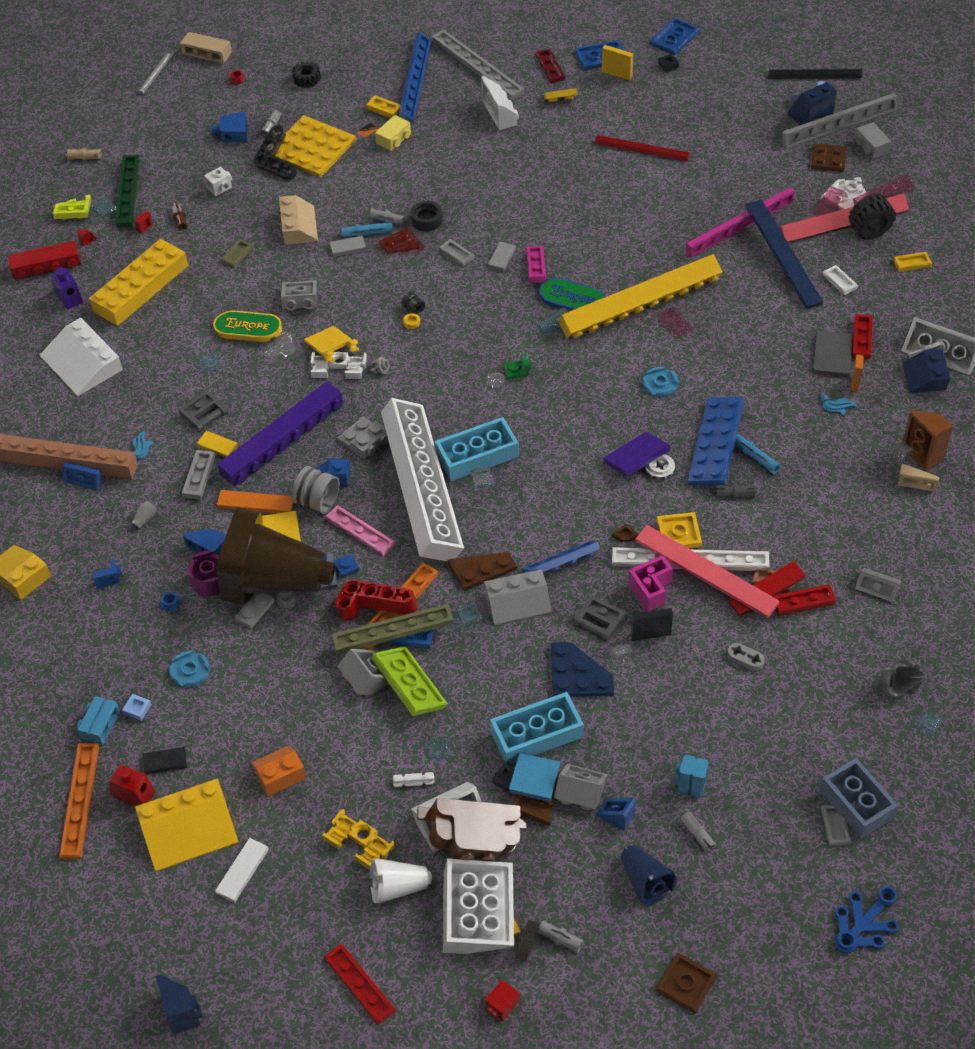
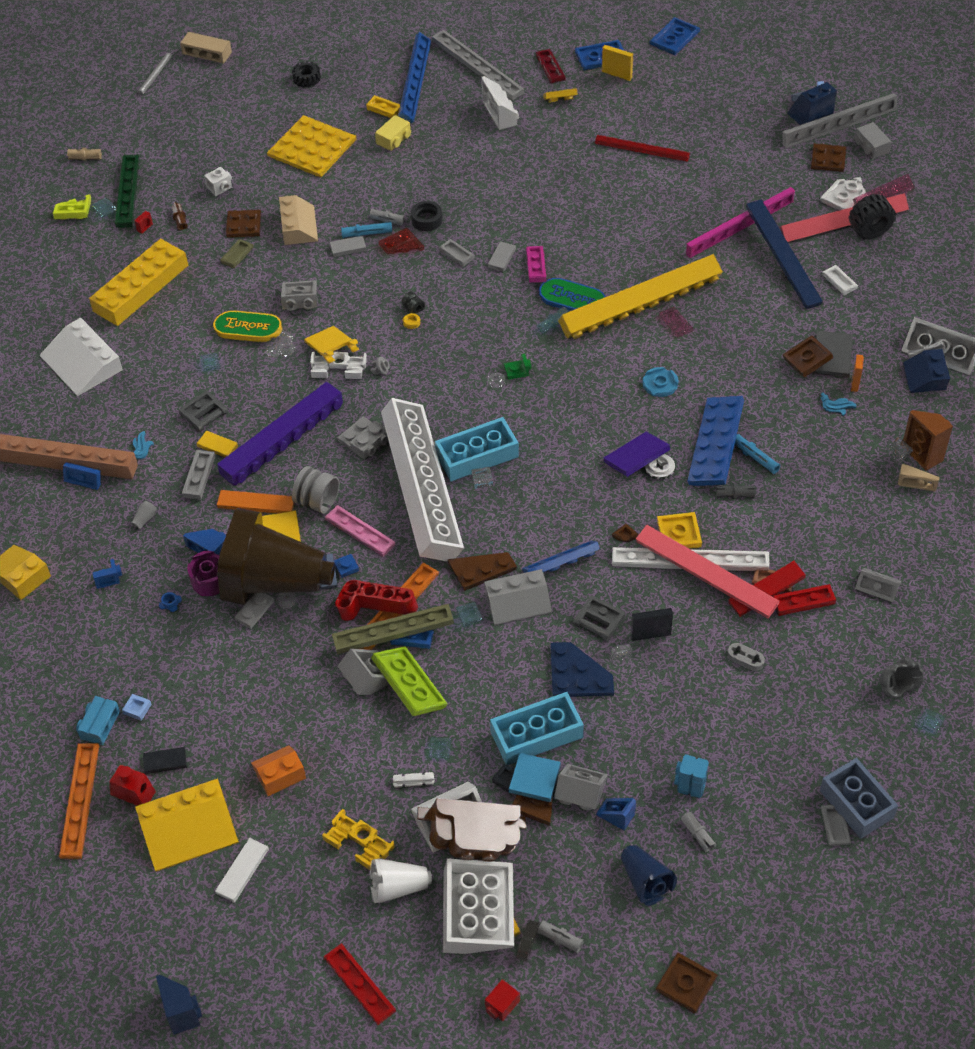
(44, 260): red brick -> none
(61, 283): dark purple torso -> none
(85, 237): red tile -> none
(191, 674): dark azure tile -> none
(232, 128): blue torso -> none
(236, 77): red plate -> none
(243, 223): none -> reddish brown plate
(269, 156): black beam -> none
(270, 122): light grey axle -> none
(338, 468): blue slope -> none
(367, 130): sticker -> none
(648, 582): dark pink brick -> none
(668, 62): black plate -> none
(808, 356): none -> reddish brown plate
(814, 73): black axle -> none
(829, 201): clear pink tile -> none
(862, 336): red plate -> none
(864, 923): blue plant -> none
(912, 261): yellow tile -> none

